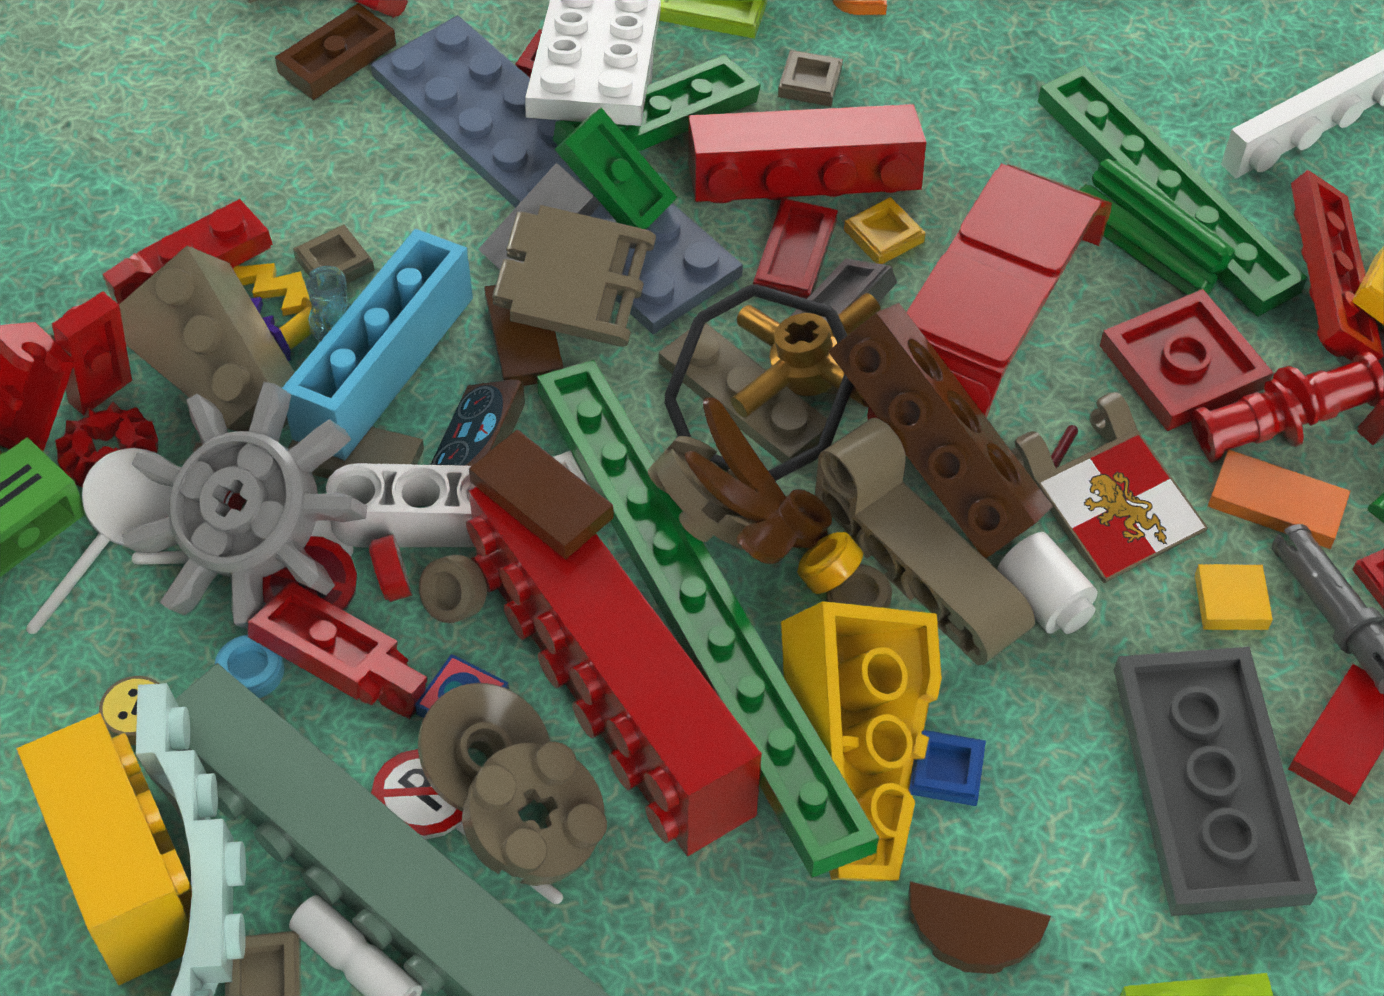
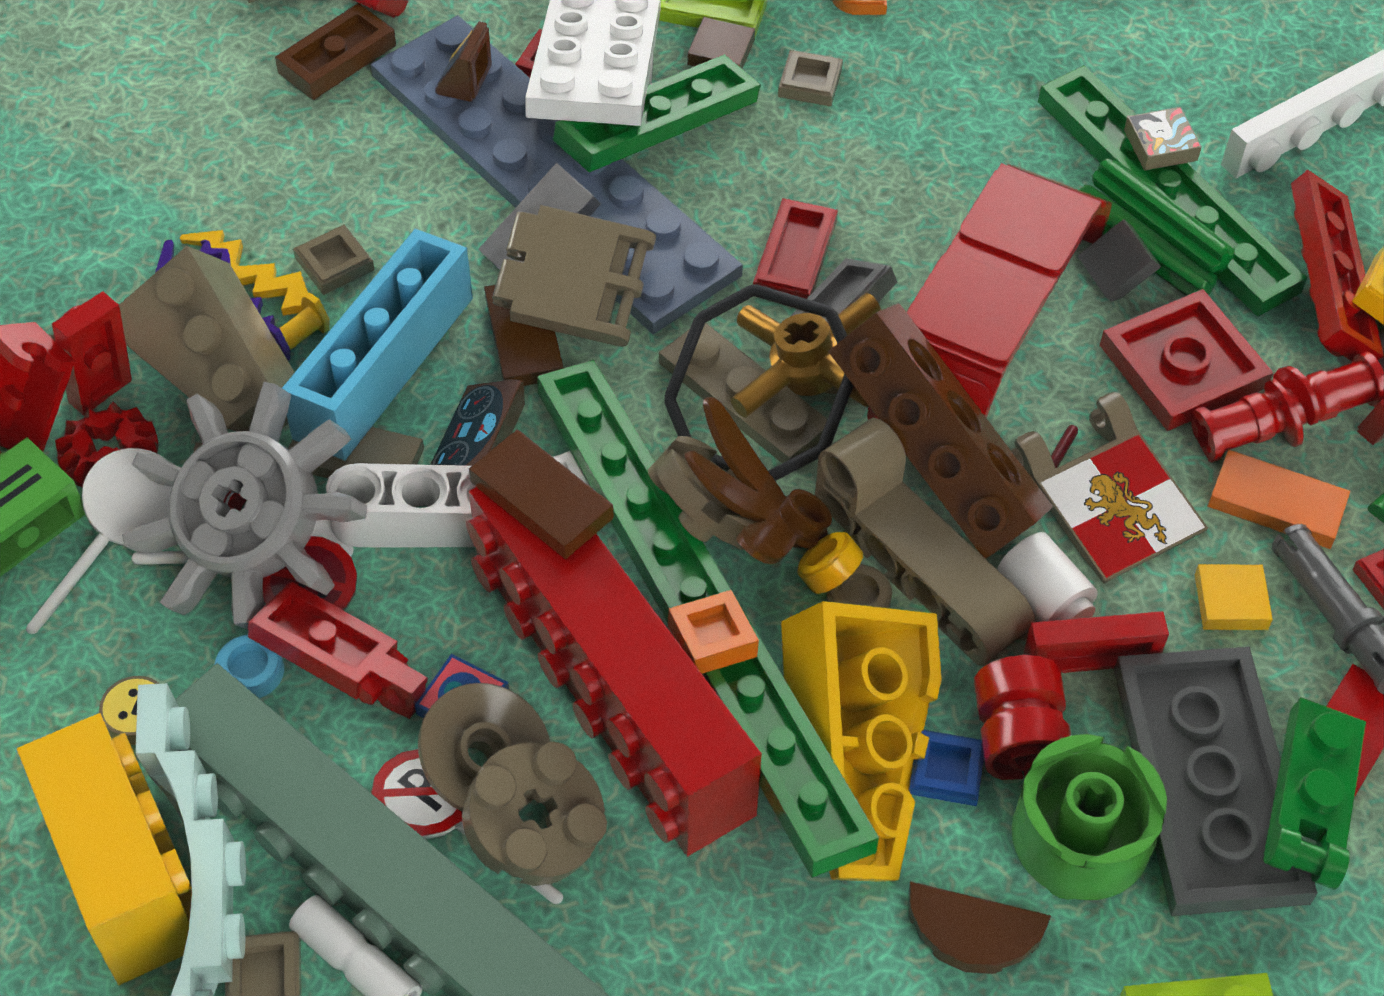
(227, 234): red hinge -> none
(328, 299): clear light blue pin -> none
(390, 568): red tile -> none
(452, 588): dark tan tile -> none
(467, 66): none -> reddish brown slope
(615, 171): green plate -> none
(713, 631): none -> orange tile
(720, 38): none -> tile
(805, 153): red brick -> none
(884, 231): yellow tile -> none
(1021, 712): none -> red wheel
(1088, 817): none -> bright green brick
(1097, 641): none -> red tile
(1119, 261): none -> dark grey tile
(1162, 138): none -> dark tan tile
(1315, 793): none -> green plate

